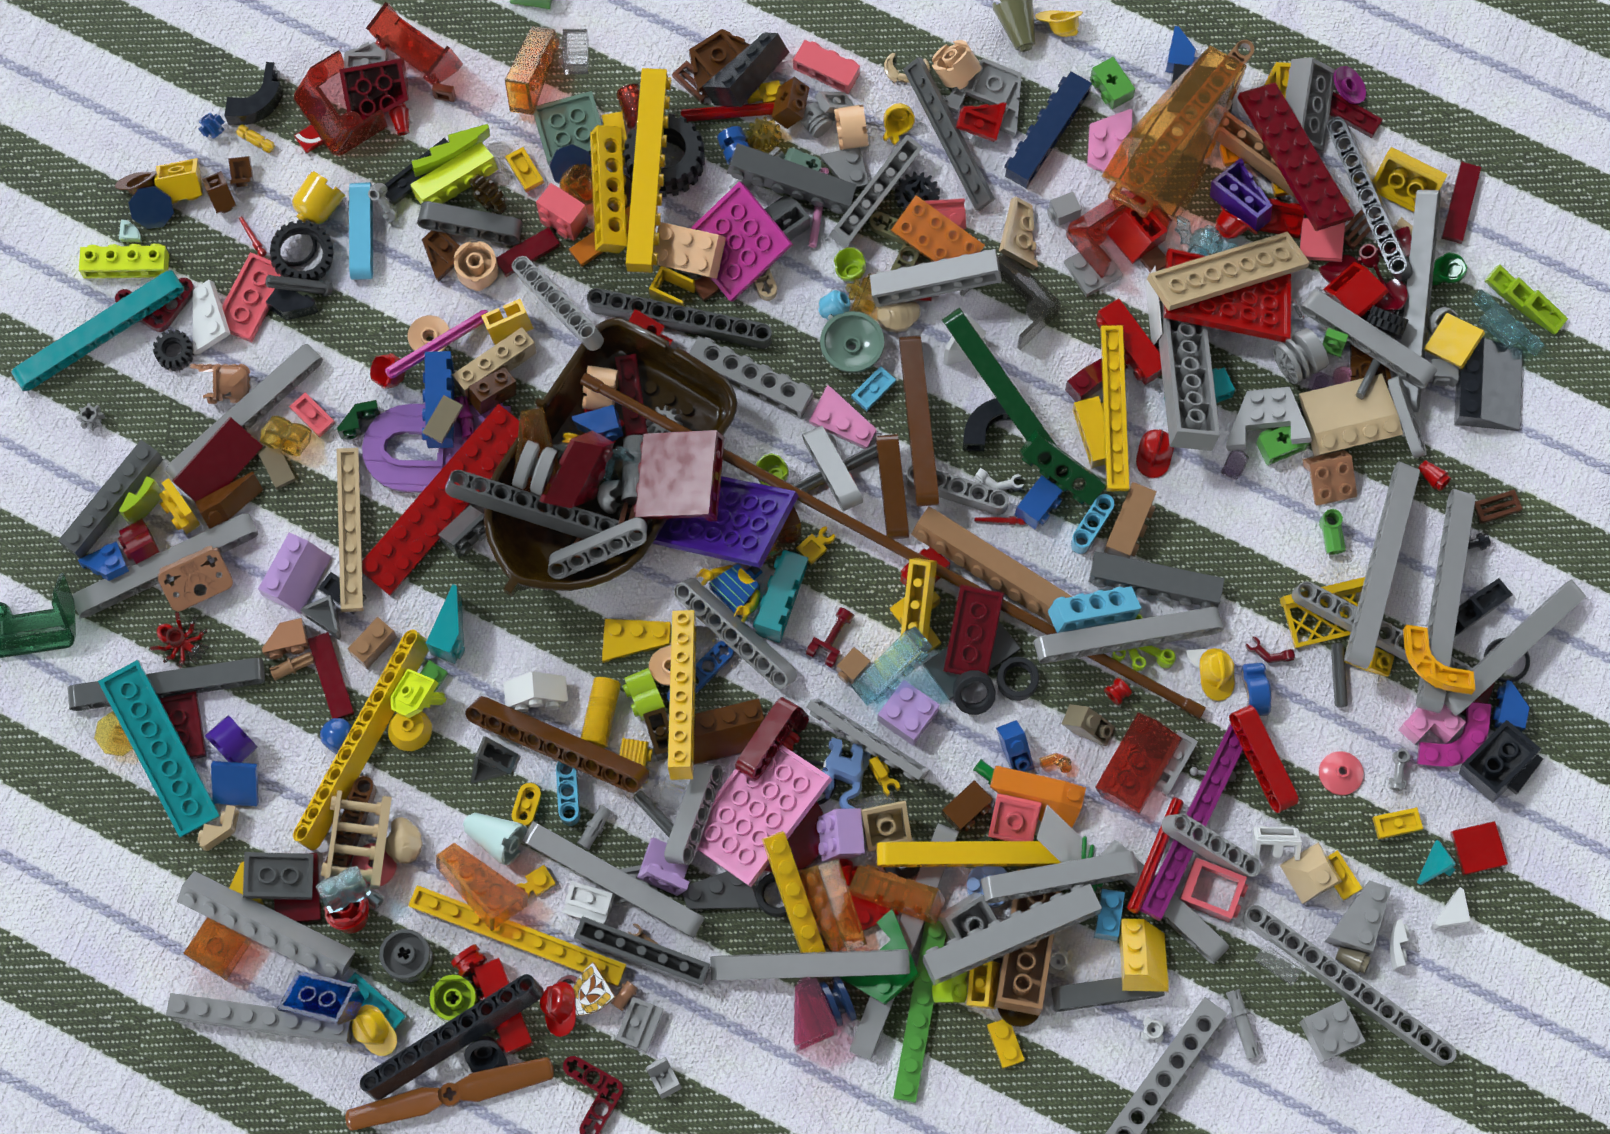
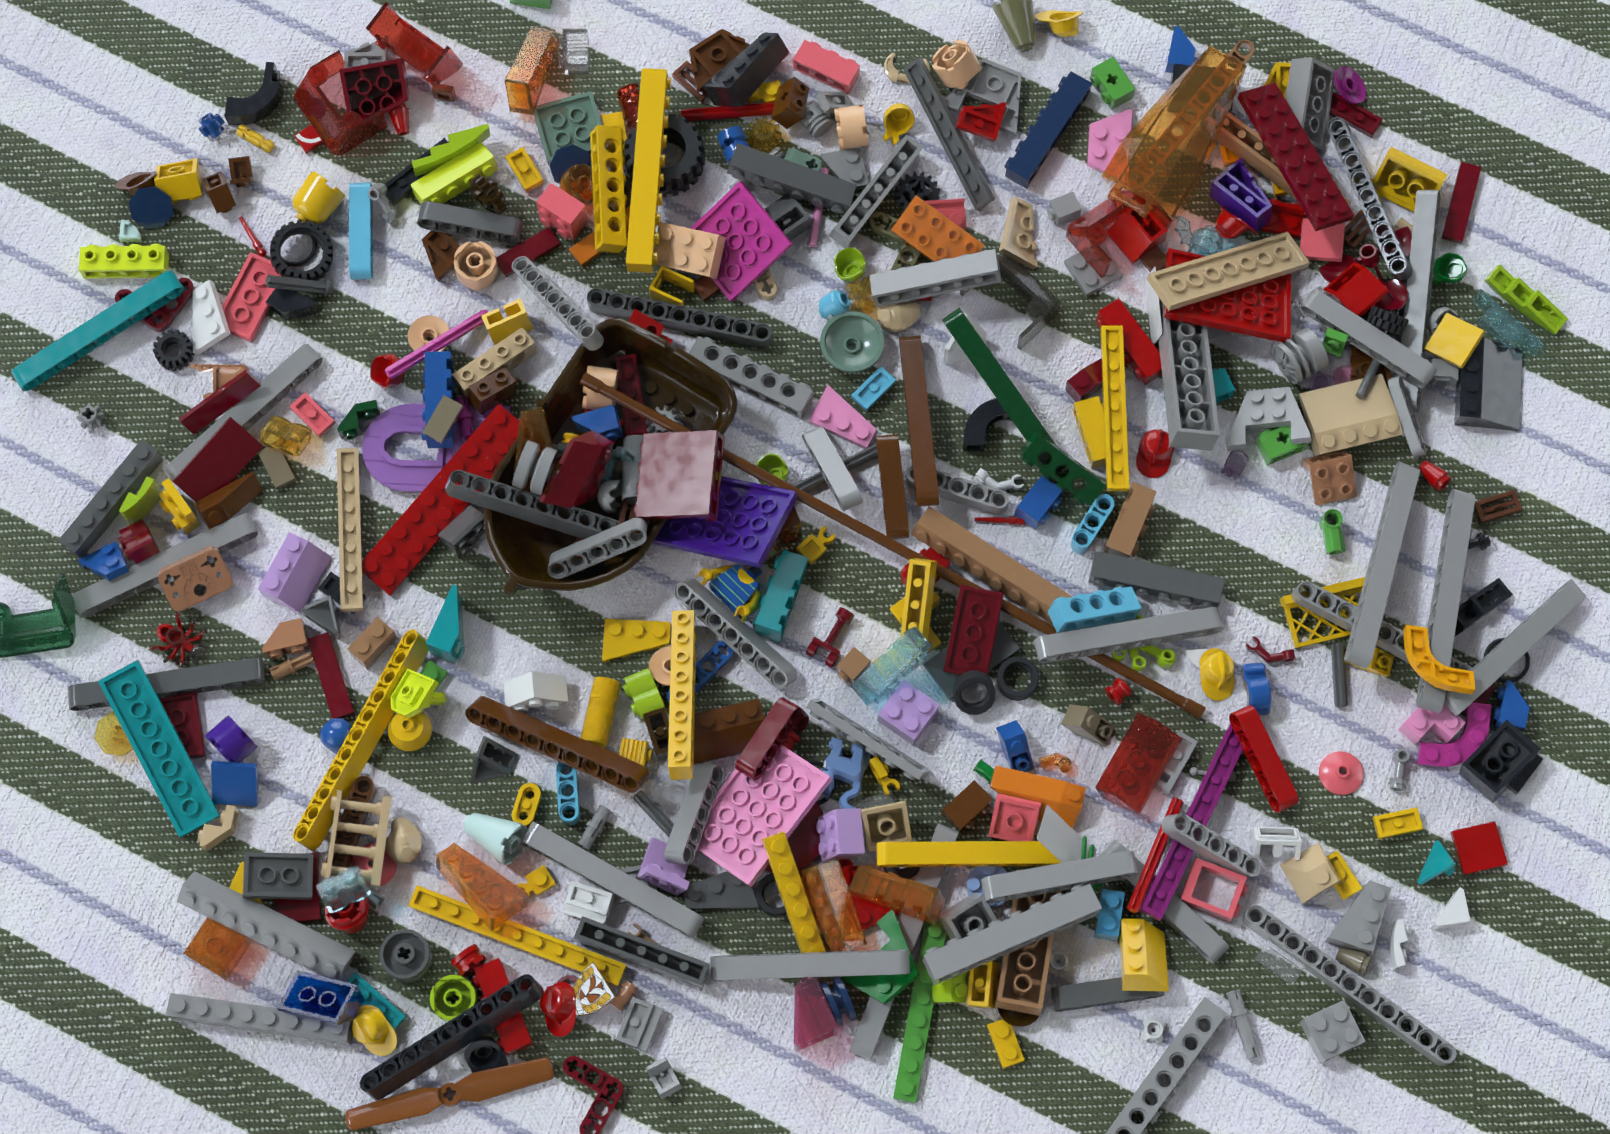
(220, 401): none -> dark red tile

